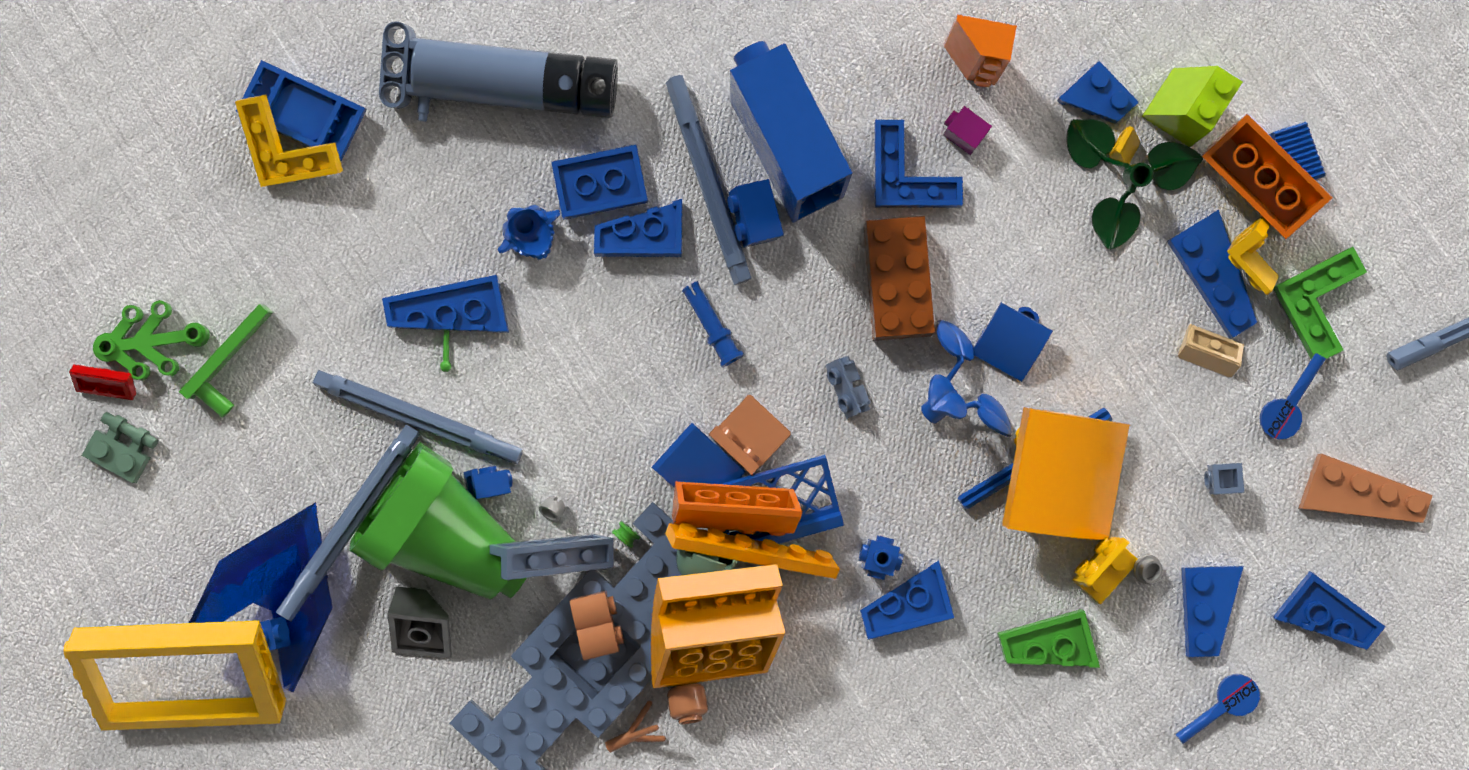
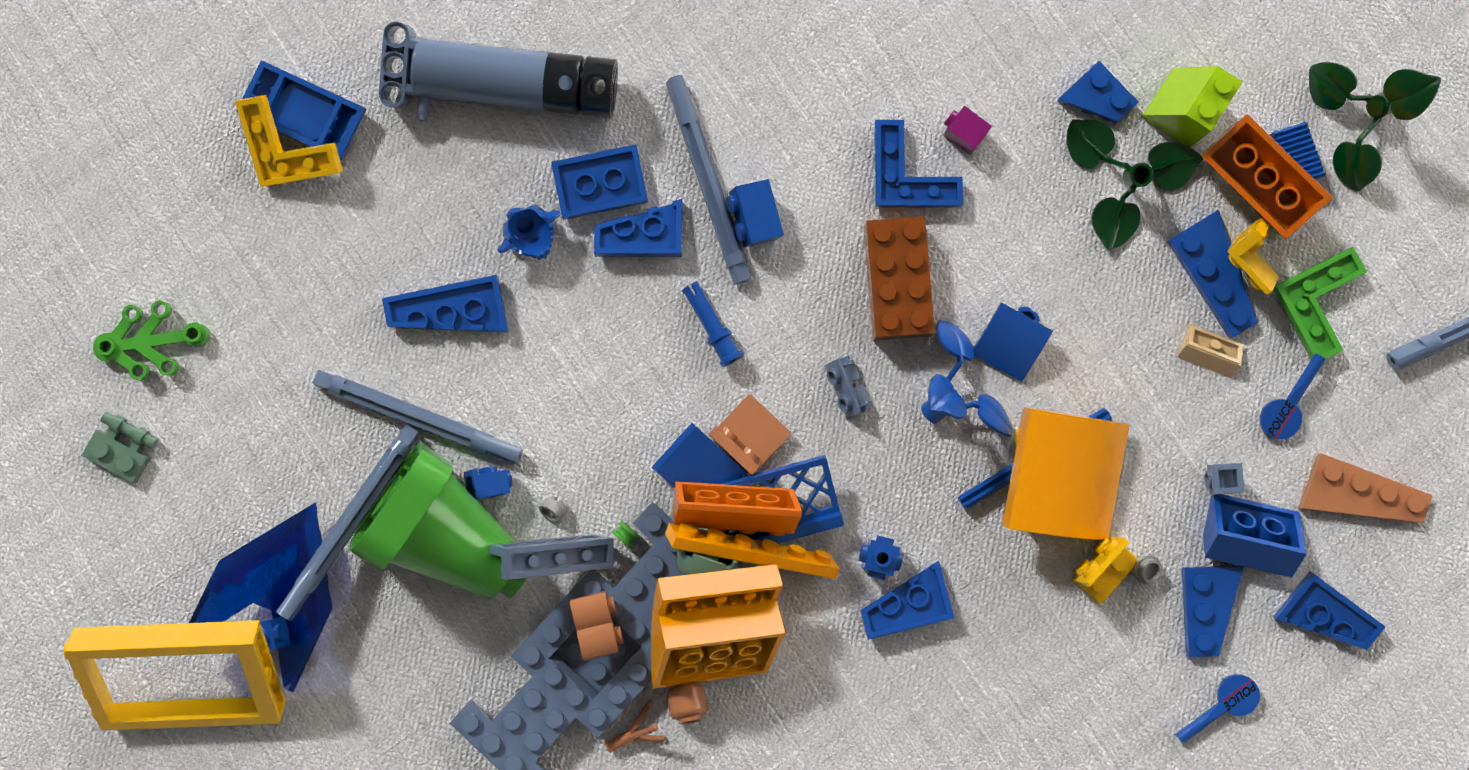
(103, 382): red plate -> none
(199, 383): bright green piece -> none
(418, 624): flat silver slope -> none
(445, 366): bright green hinge -> none
(787, 130): blue brick -> none
(980, 48): orange slope -> none
(1054, 640): bright green wing -> none
(1125, 145): yellow slope -> none
(1254, 535): none -> blue slope
(1404, 95): none -> dark green plant

